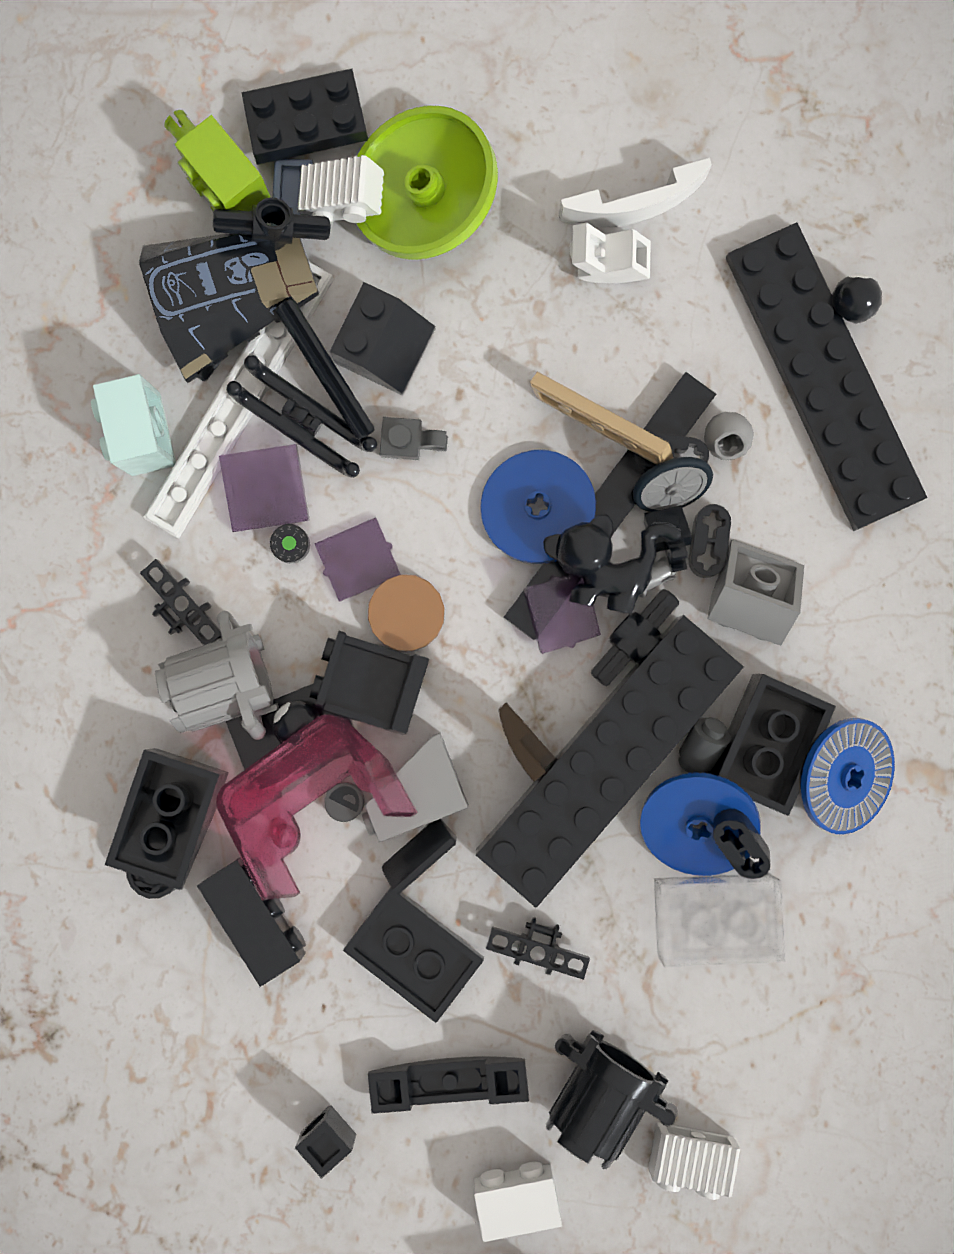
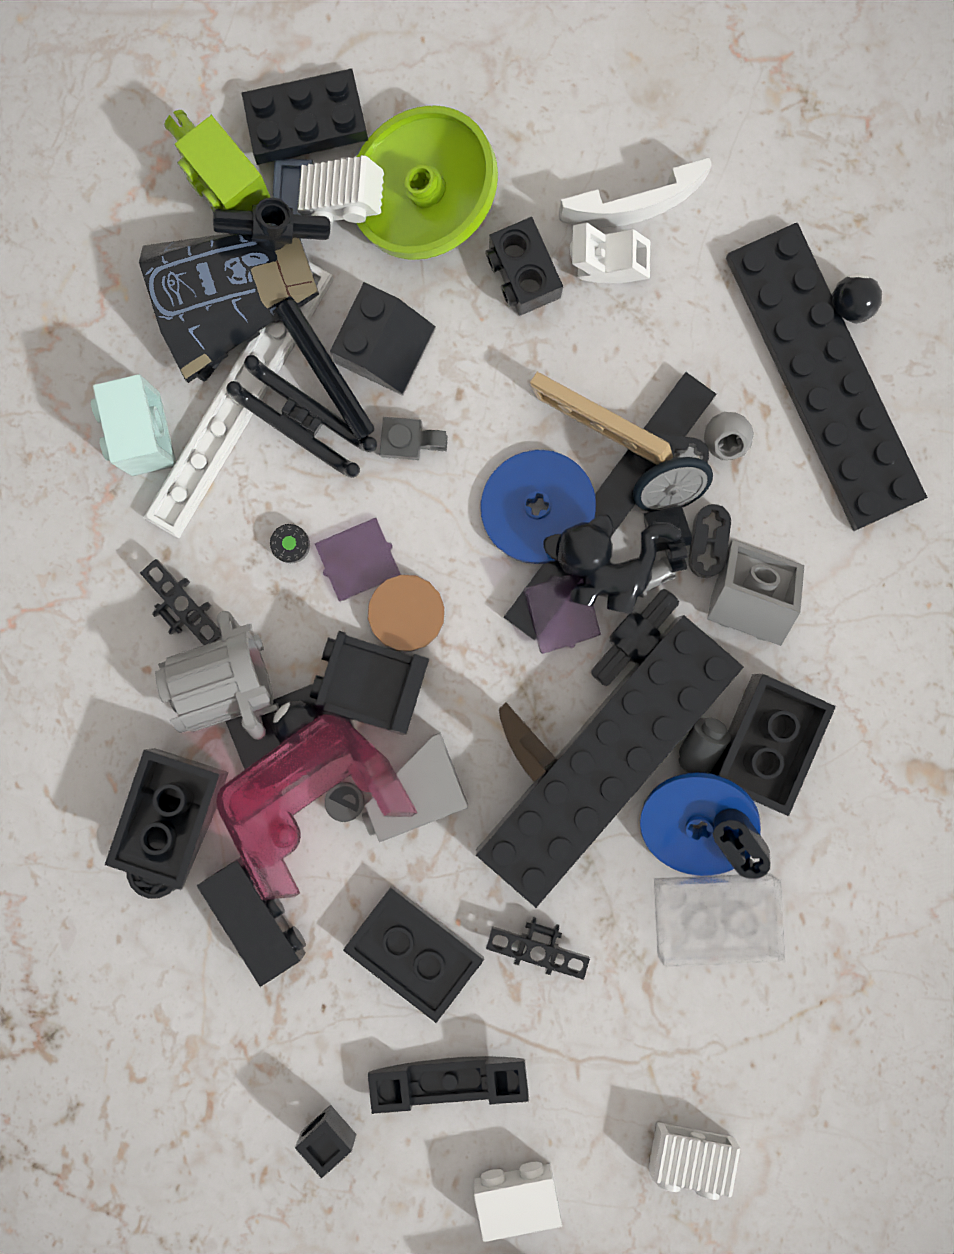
(264, 488): clear purple tile -> none
(418, 855): black slope -> none
(532, 264): none -> black brick
(604, 1099): black container -> none
(847, 775): piece -> none

